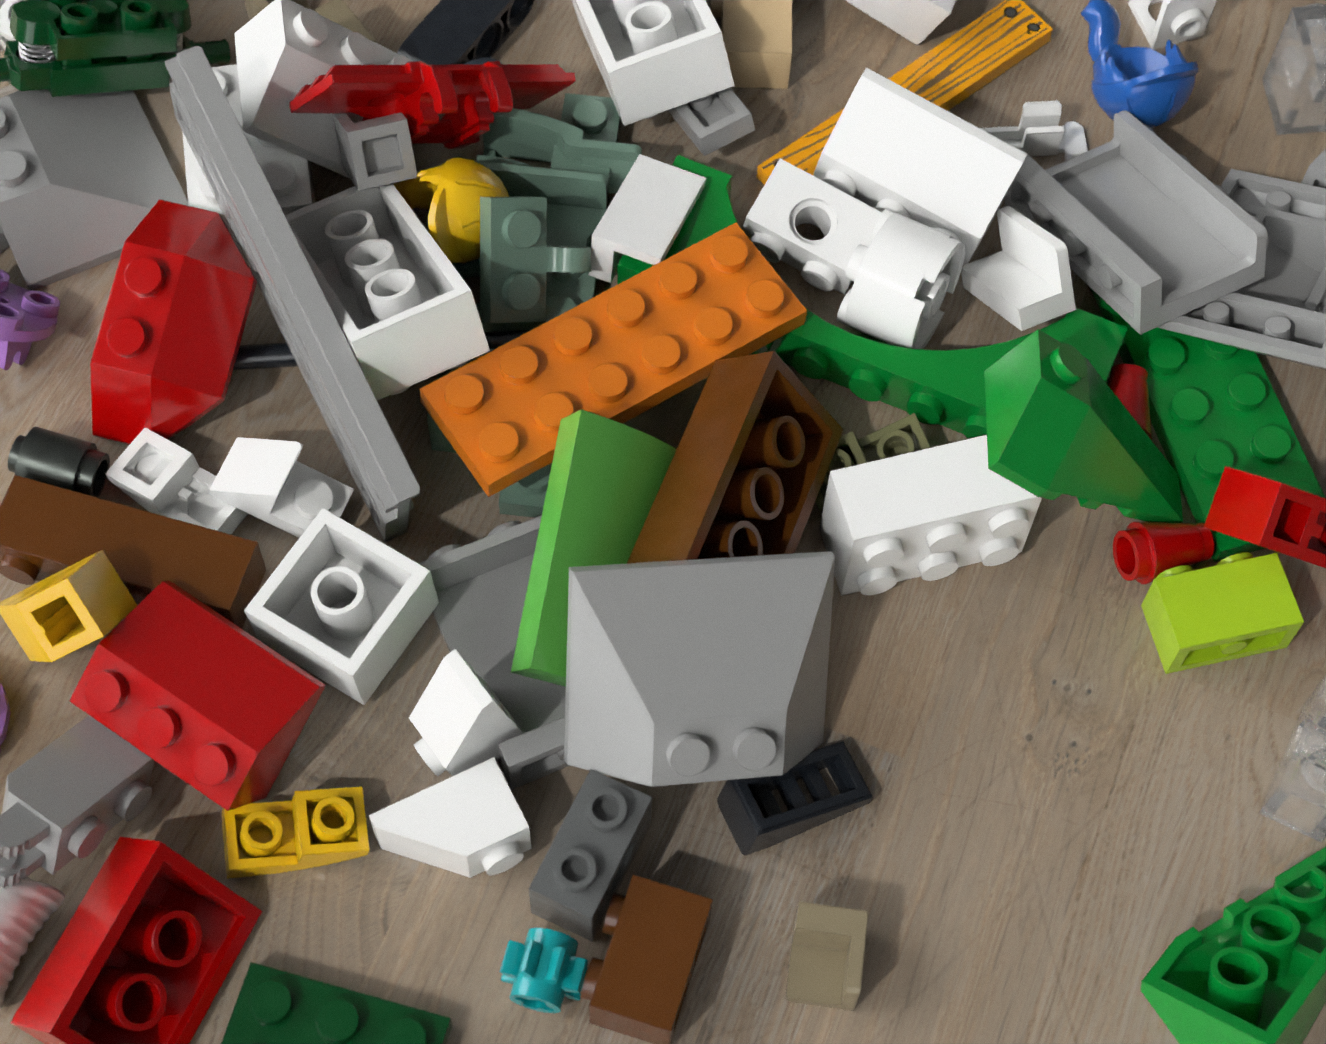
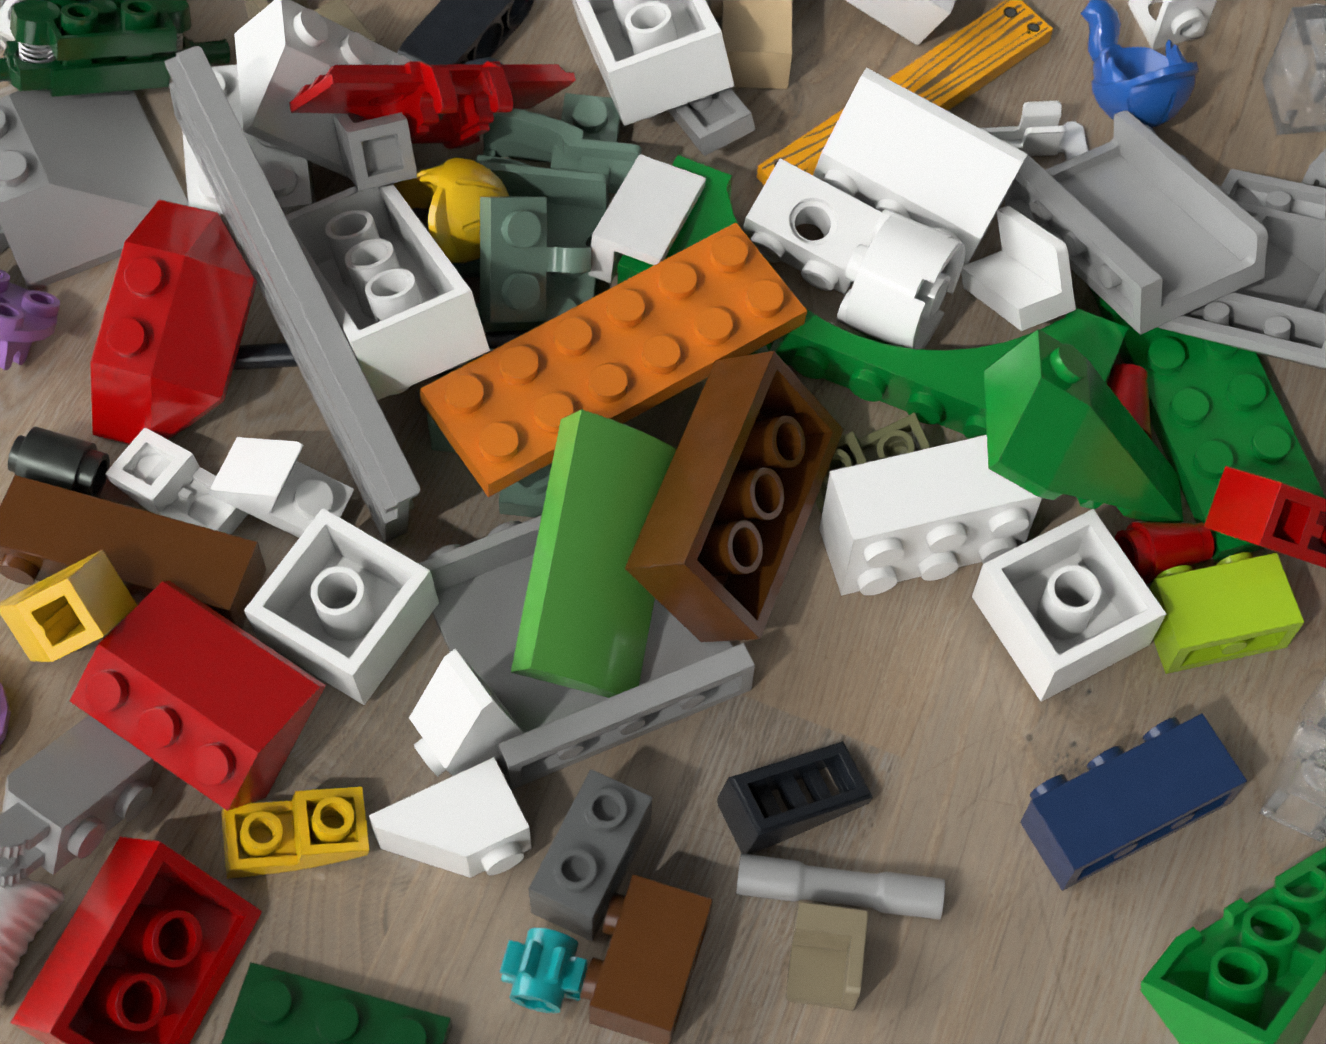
(697, 667): light grey slope -> none
(881, 891): none -> light grey piece
(1067, 604): none -> white brick
(1130, 799): none -> dark blue brick

